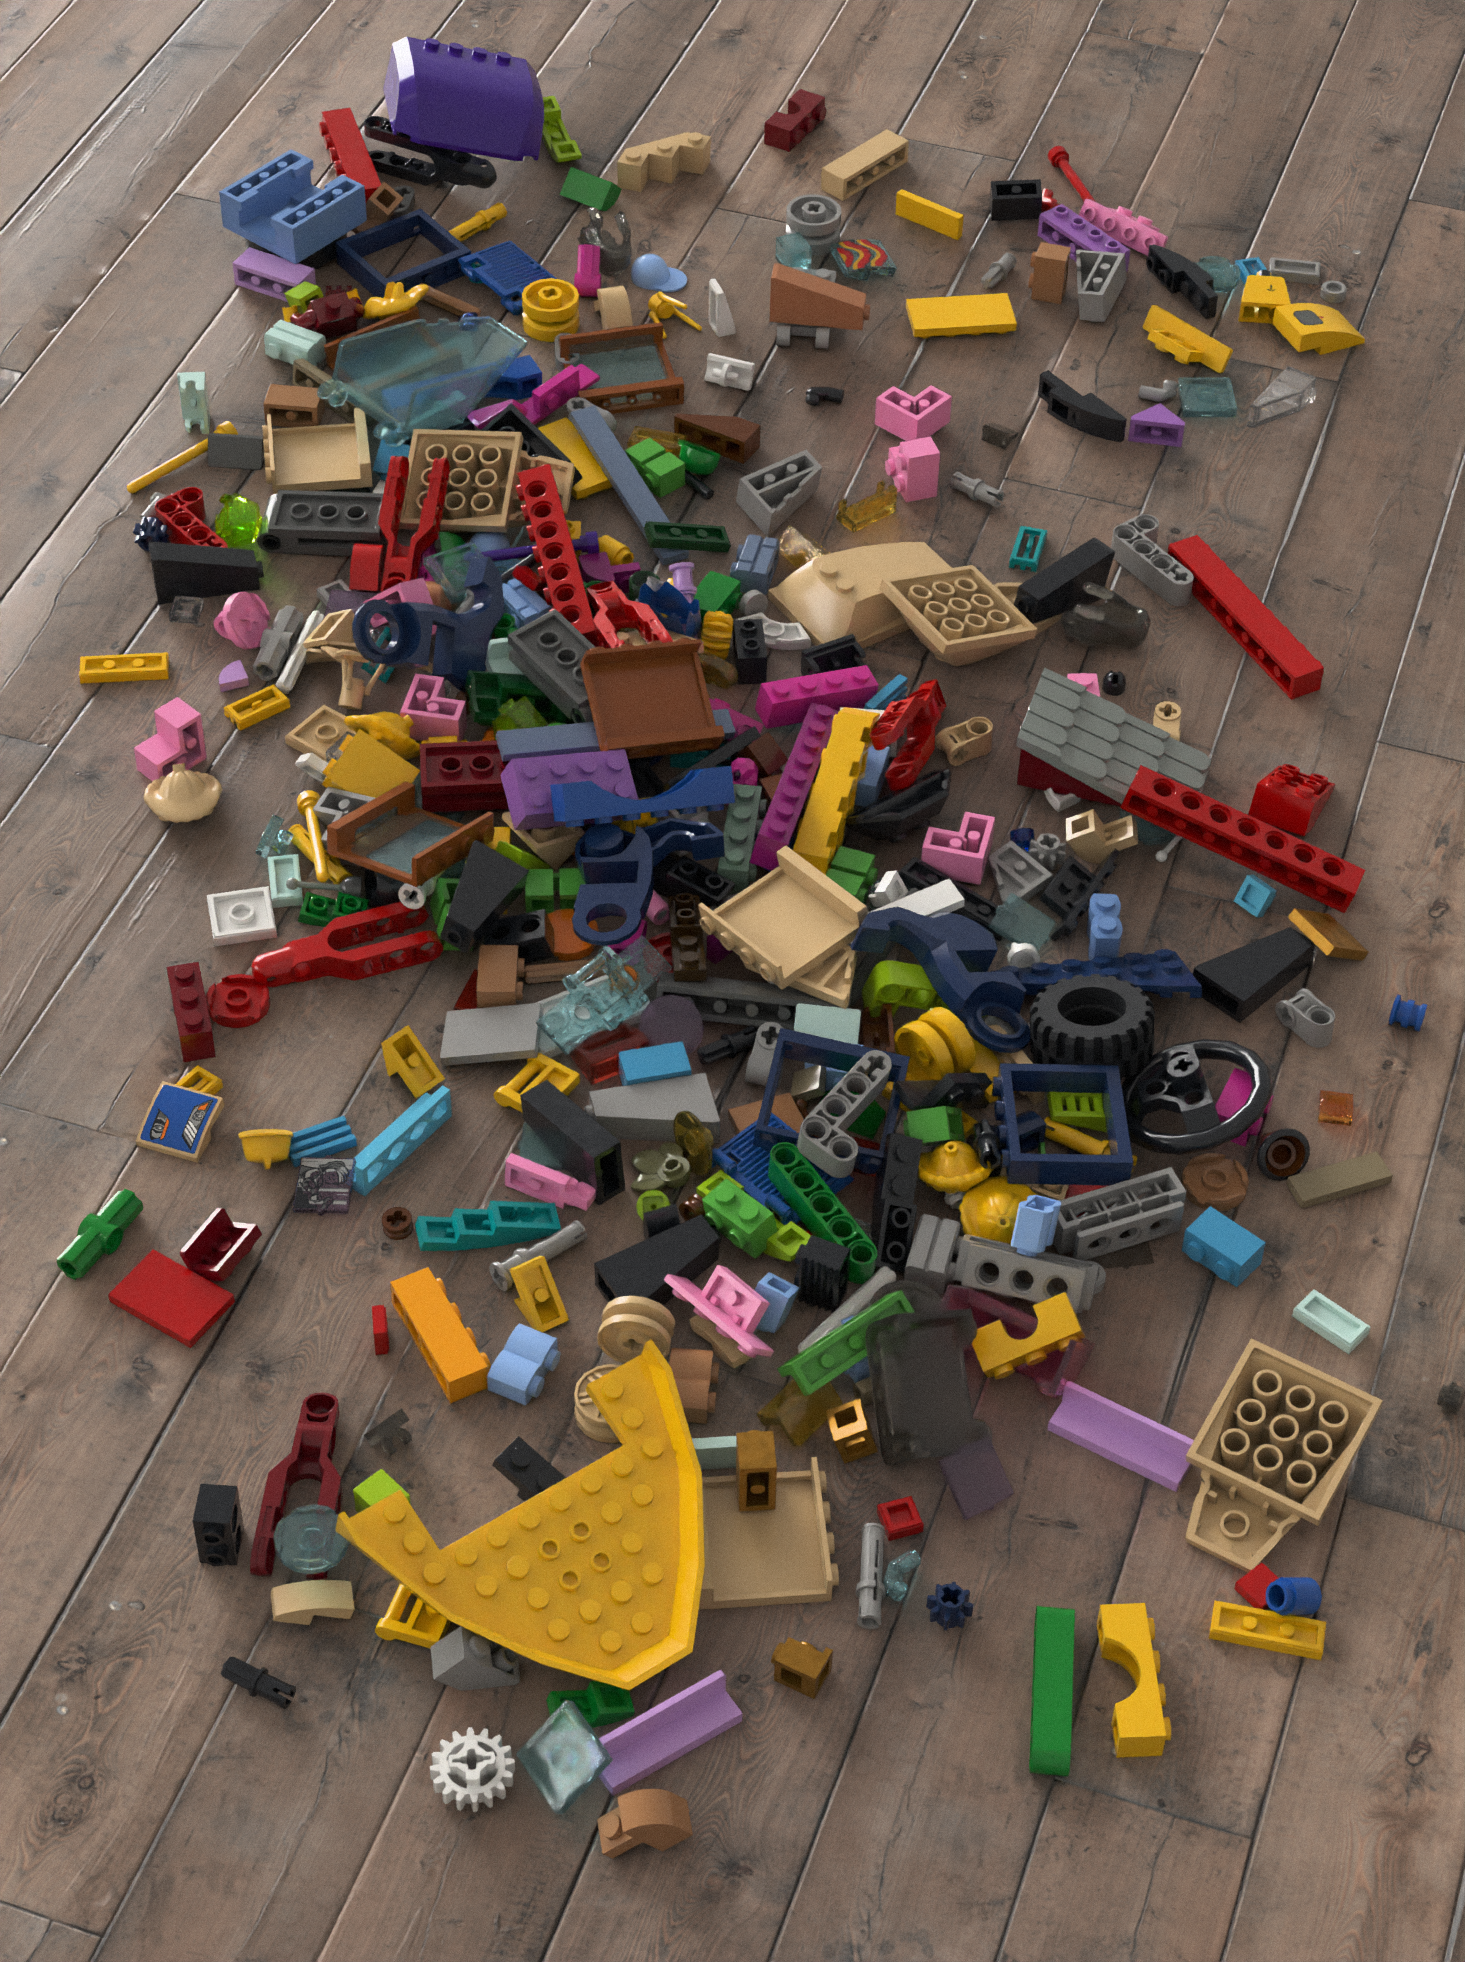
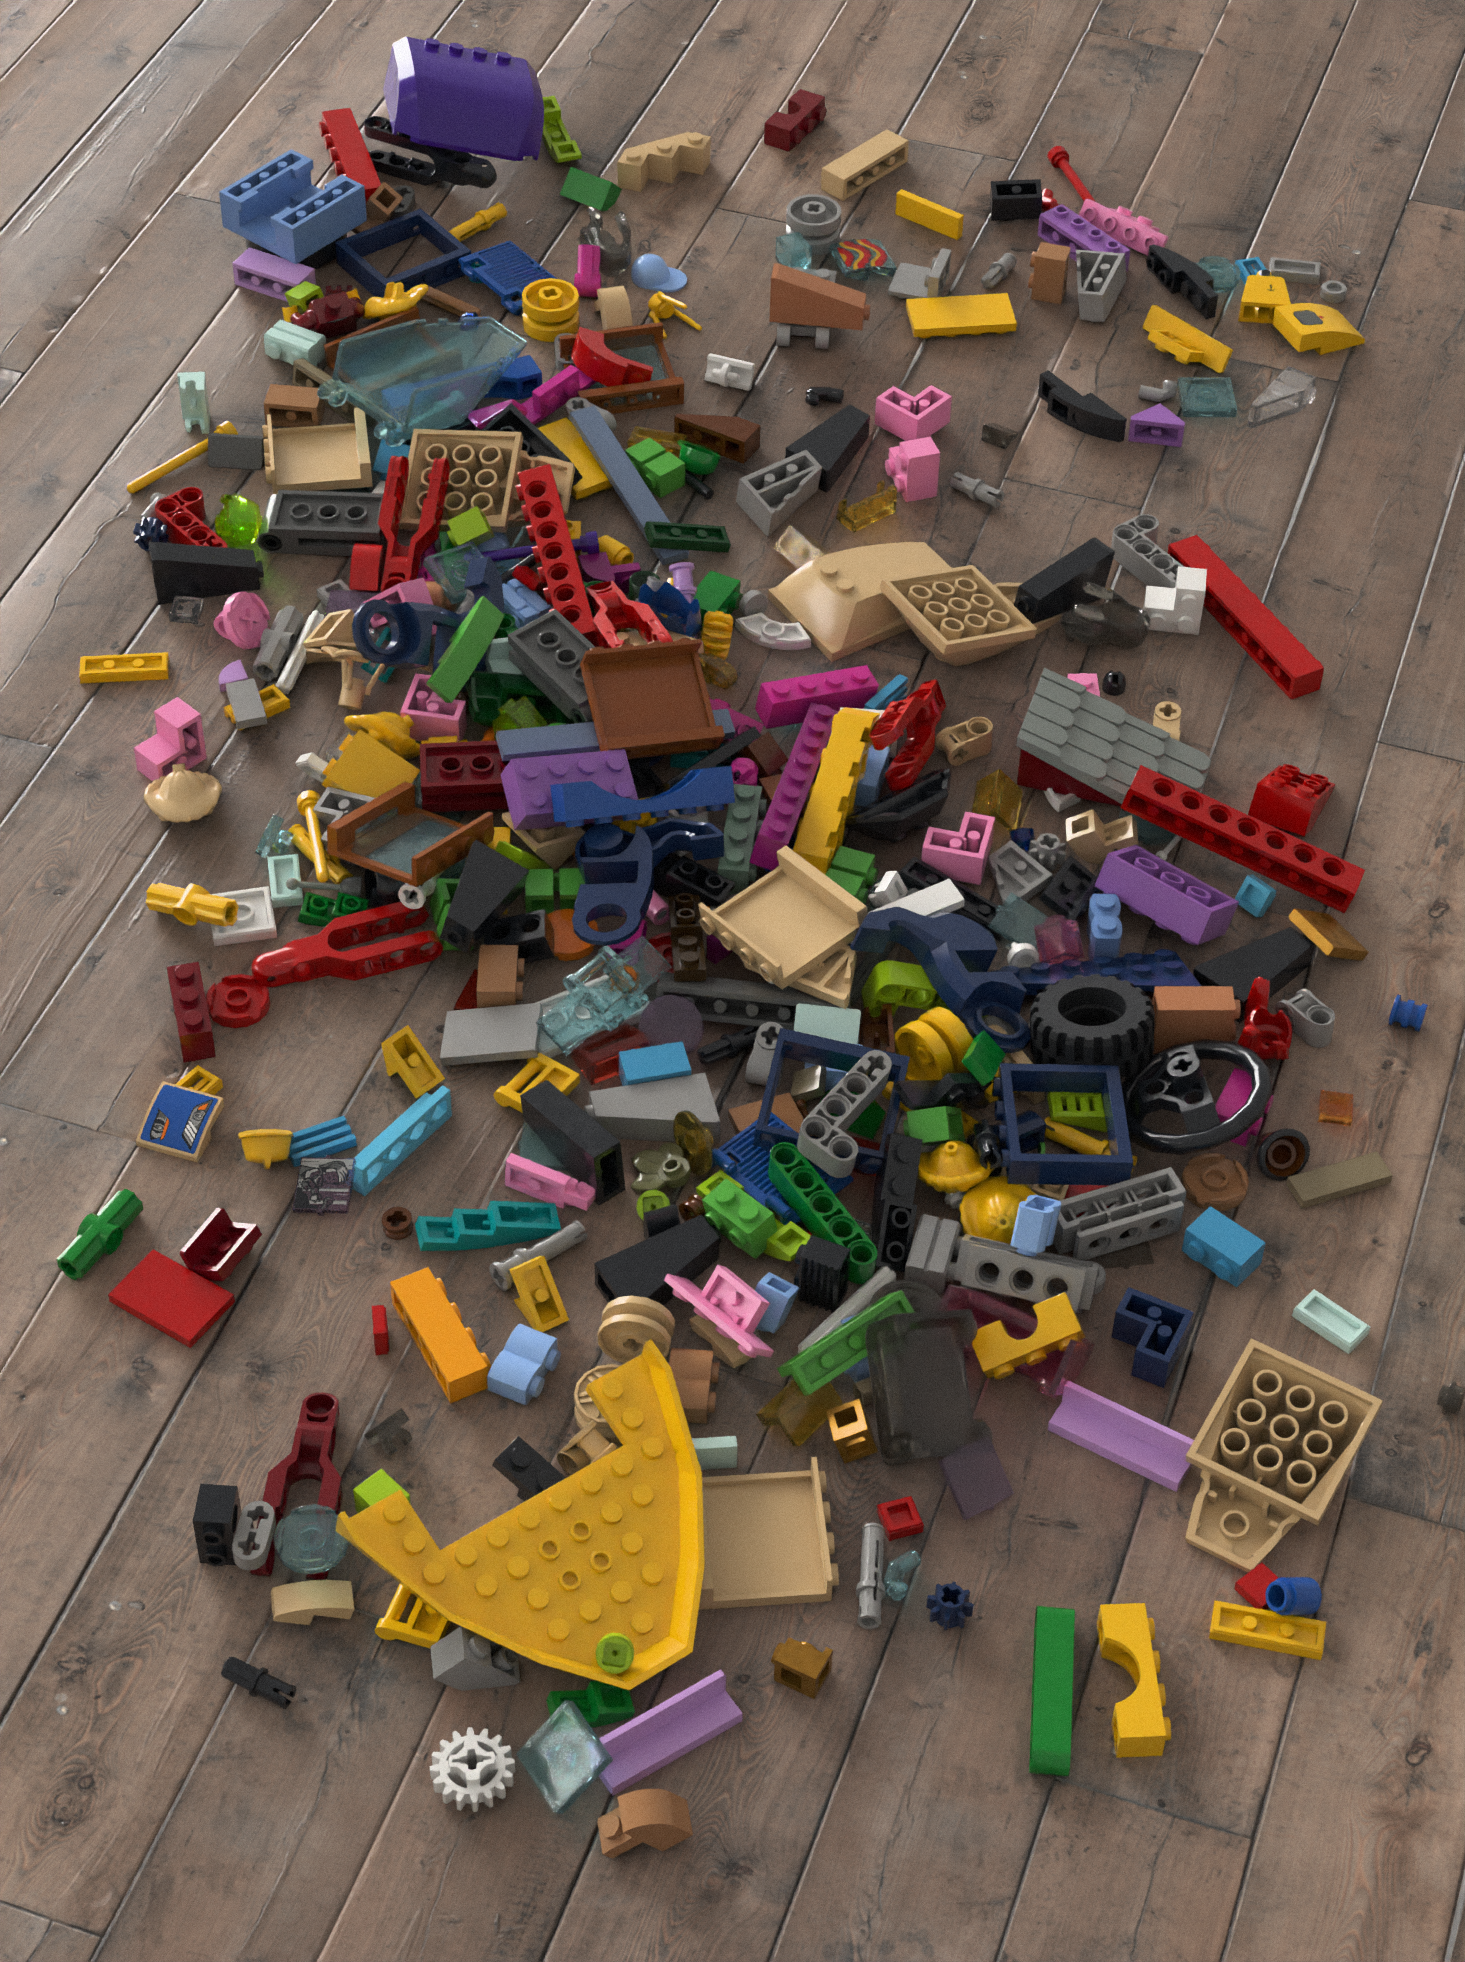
(192, 904): none -> yellow piece
(246, 703): none -> light grey tile
(246, 1534): none -> light grey beam
(318, 732): tan tile -> none
(465, 650): none -> bright green slope
(470, 527): none -> lime brick
(555, 971): medium nougat axle -> none
(584, 1449): none -> tan piece
(602, 364): none -> red arch
(615, 1653): none -> lime tile
(719, 312): white slope -> none
(749, 651): black brick -> none
(756, 563): sand blue brick -> none
(756, 1470): pearl gold brick -> none
(832, 656): black hinge -> none
(834, 443): none -> black slope
(919, 281): none -> light grey bracket
(983, 1058): none -> green tile
(998, 797): none -> clear yellow panel
(1025, 561): teal tile -> none
(1058, 940): none -> clear pink brick
(1157, 1332): none -> dark blue brick
(1166, 894): none -> medium lavender brick
(1178, 607): none -> white brick
(1193, 1014): none -> nougat brick
(1262, 1031): none -> red hair

